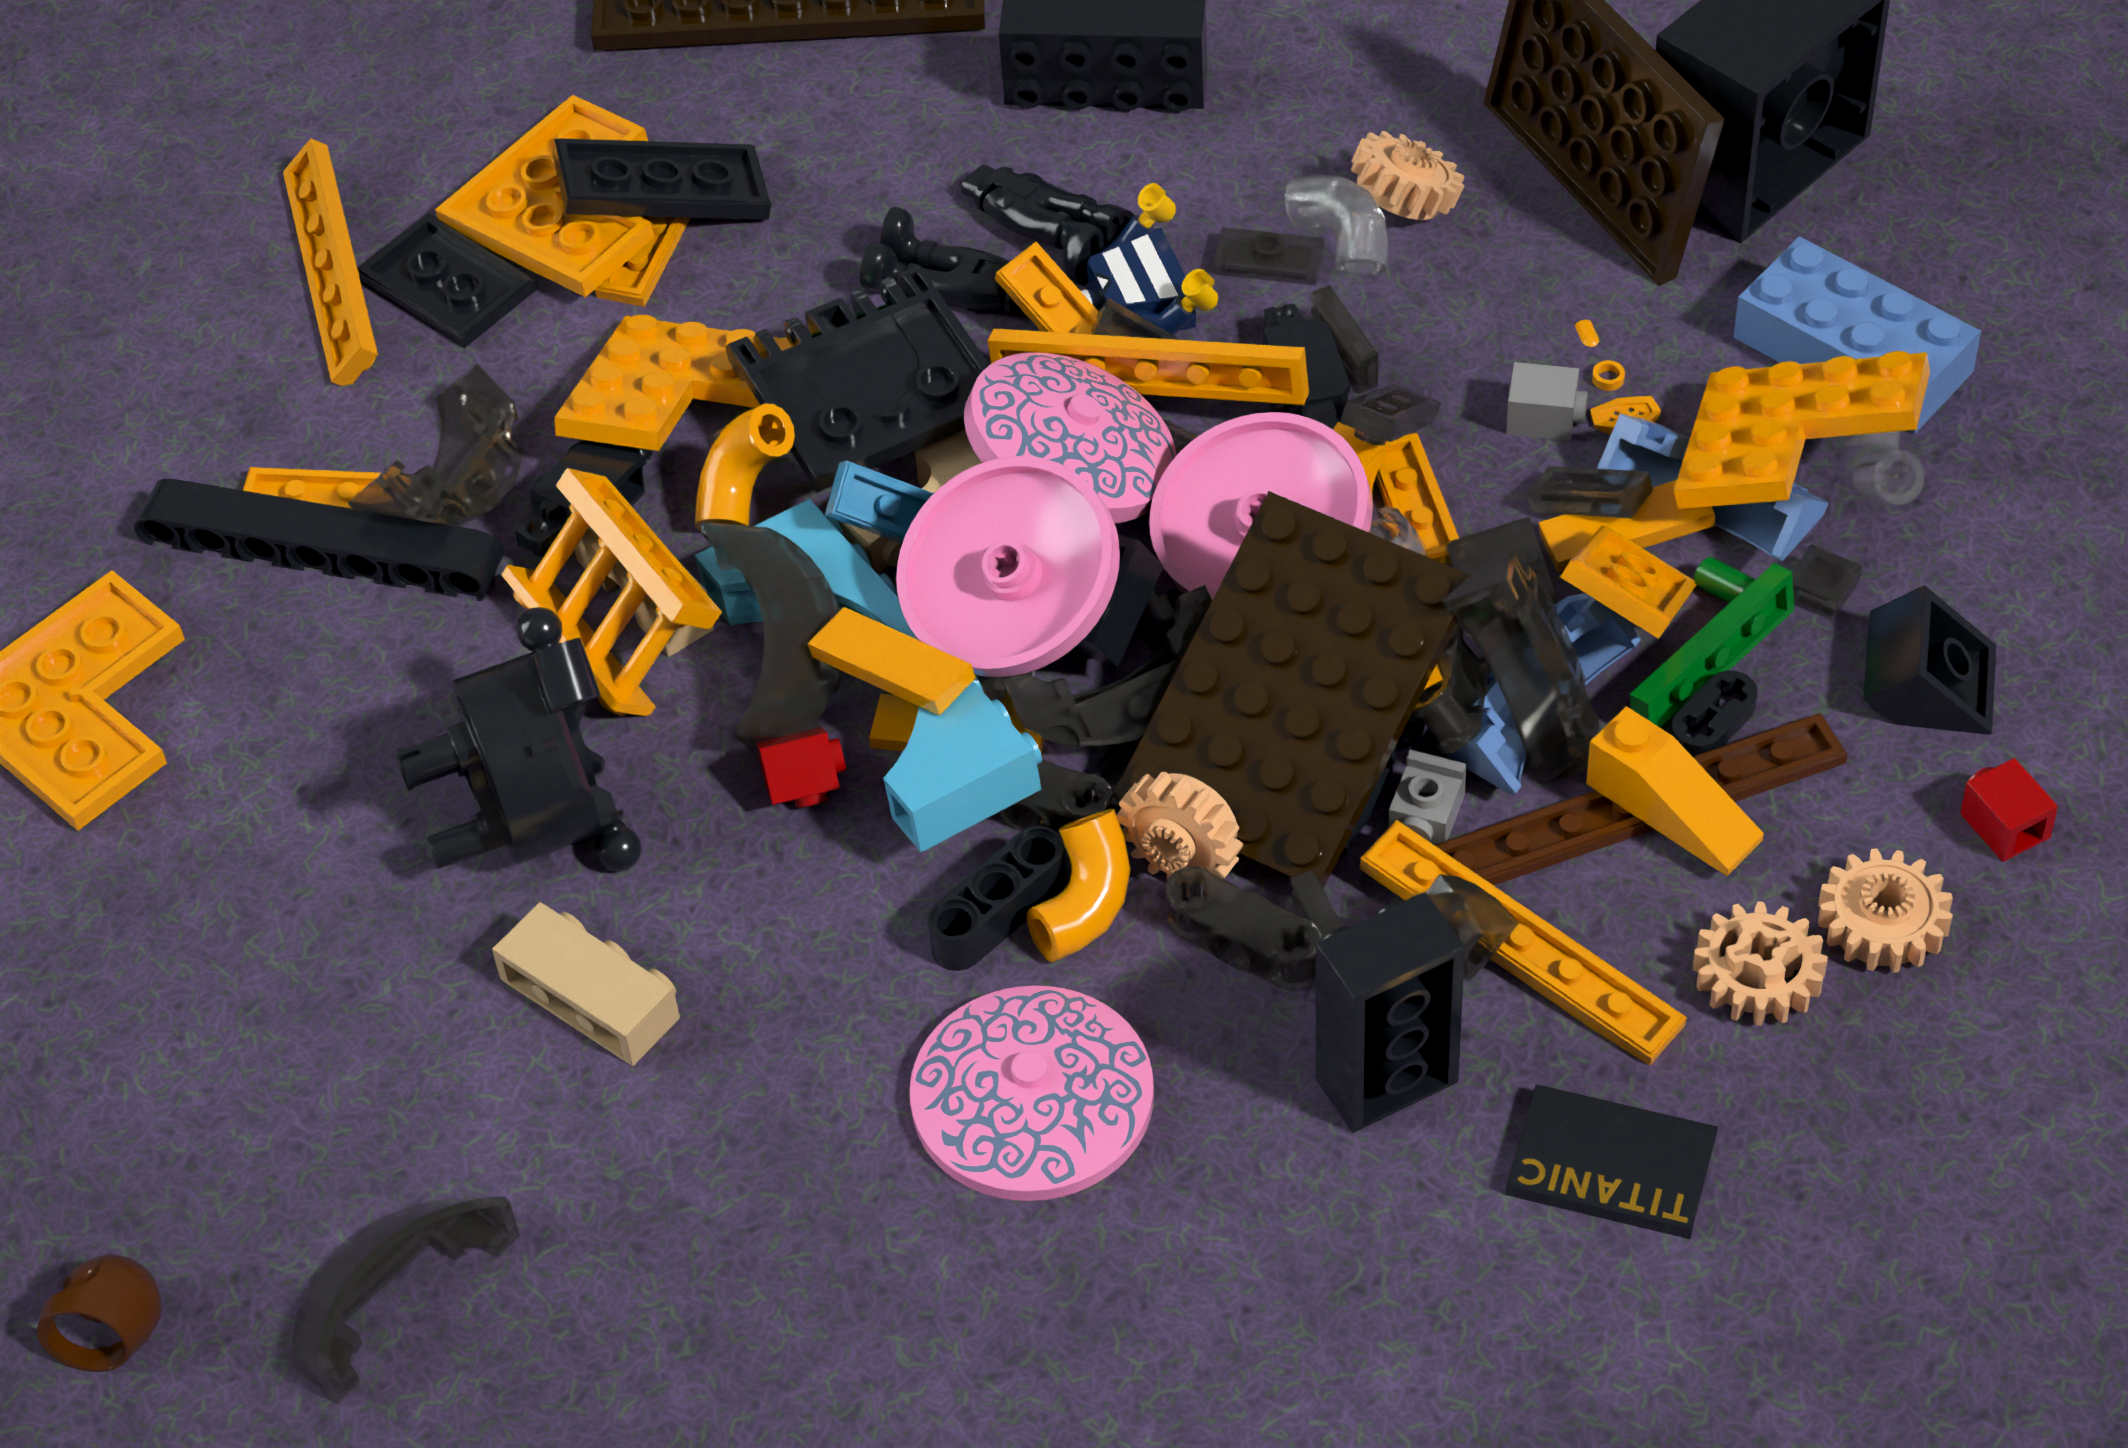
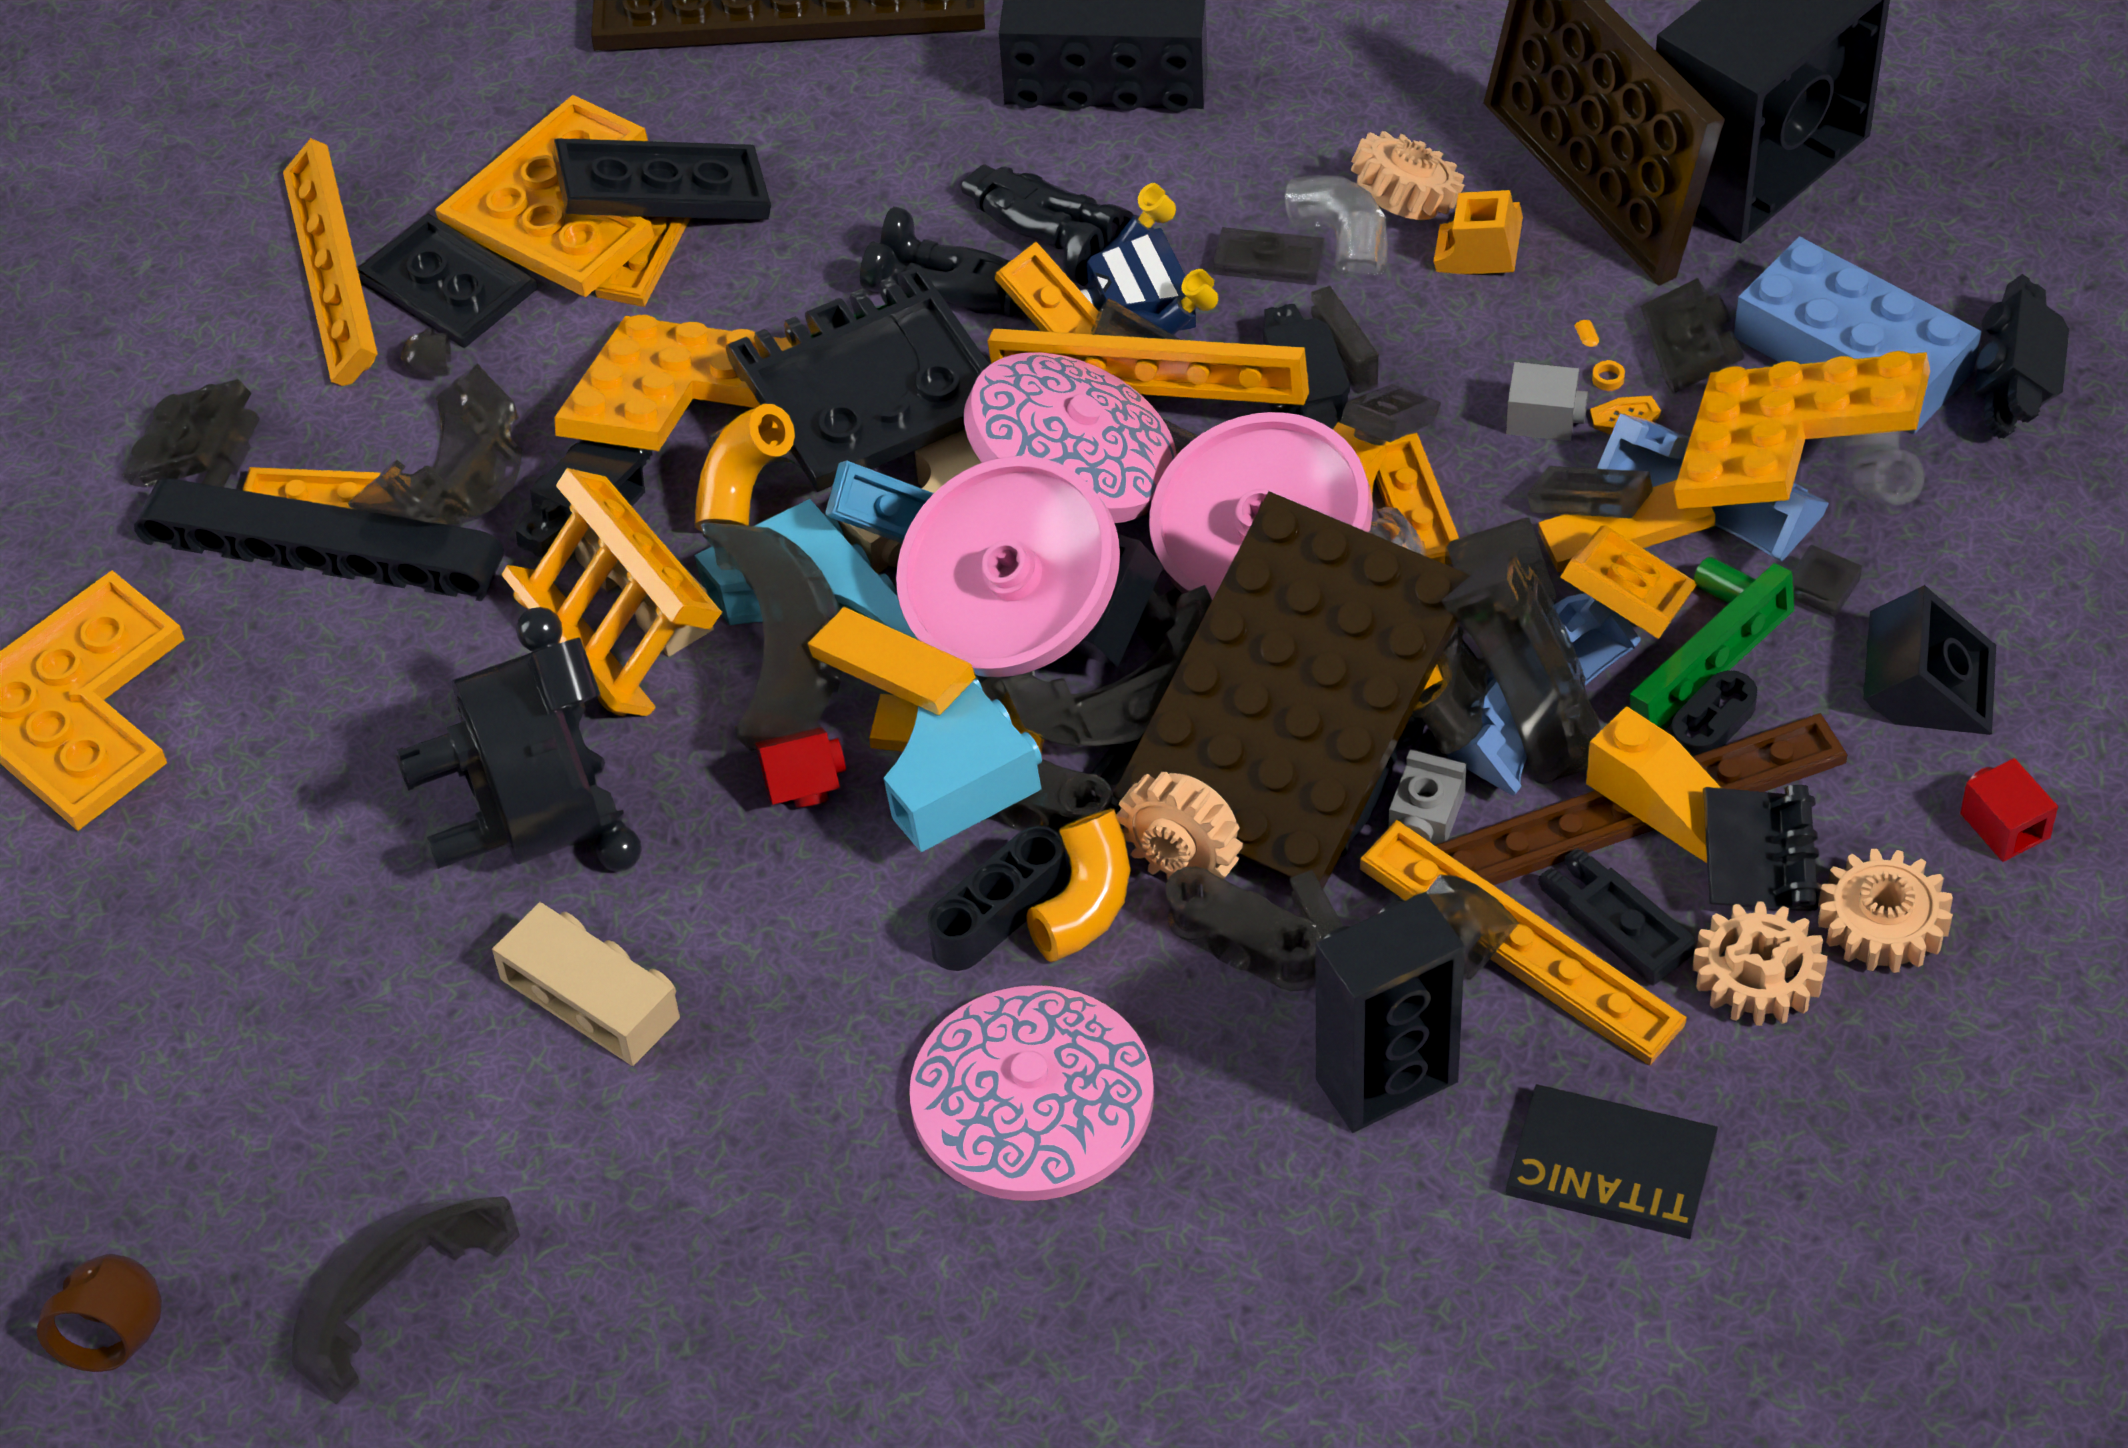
(194, 436): none -> clear smoke plate
(427, 354): none -> clear smoke plate
(1481, 235): none -> light orange brick
(1620, 916): none -> black hinge
(1690, 334): none -> clear smoke bracket
(1761, 848): none -> black hinge
(2020, 357): none -> black hinge

